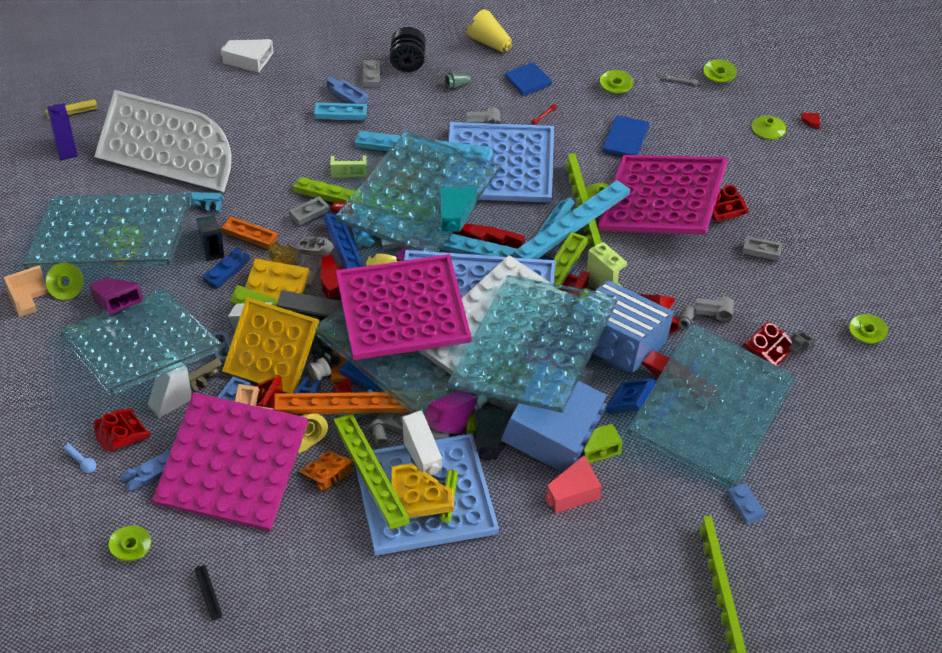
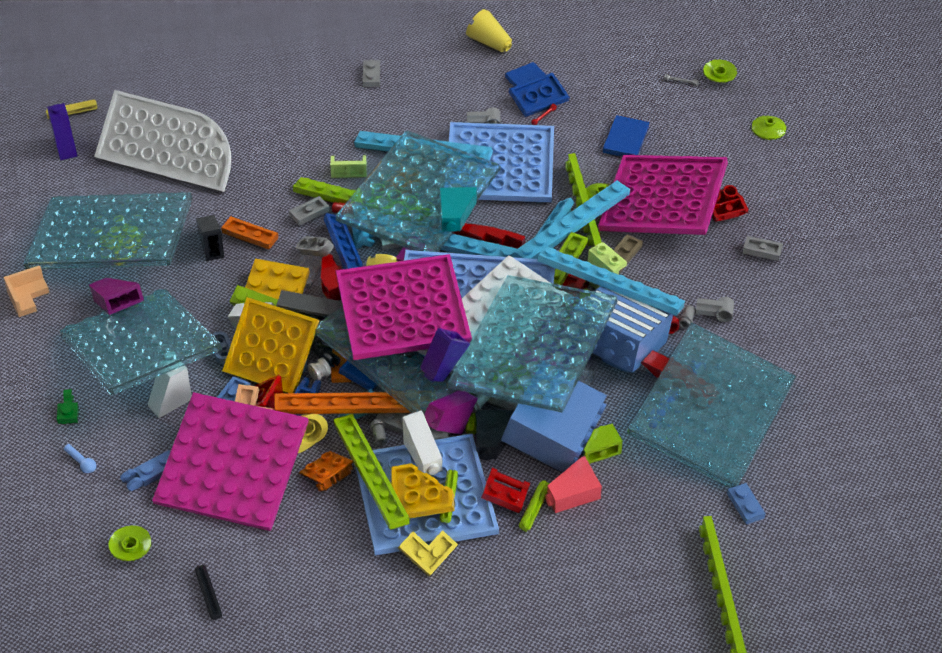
(55, 279): lime dish -> none
(67, 411): none -> green plate
(119, 429): red slope -> none
(198, 375): dark tan plate -> none
(208, 199): medium azure plate -> none
(226, 268): blue hinge -> none
(247, 53): white slope -> none
(281, 254): clear yellow hair -> none
(340, 111): medium azure plate -> none
(343, 387): red tile -> none
(346, 91): medium blue hinge -> none
(407, 49): black wheel -> none
(427, 556): none -> light yellow plate
(443, 354): none -> dark purple slope
(455, 80): sand green cone -> none
(504, 495): none -> red plate
(534, 506): none -> lime axle
(538, 94): none -> blue tile
(611, 281): none -> medium azure plate
(616, 81): lime dish -> none
(628, 248): none -> dark tan plate
(630, 396): blue tile -> none
(769, 343): red slope -> none
(801, 341): dark grey plate -> none
(811, 119): red tile -> none
(868, 328): lime dish -> none

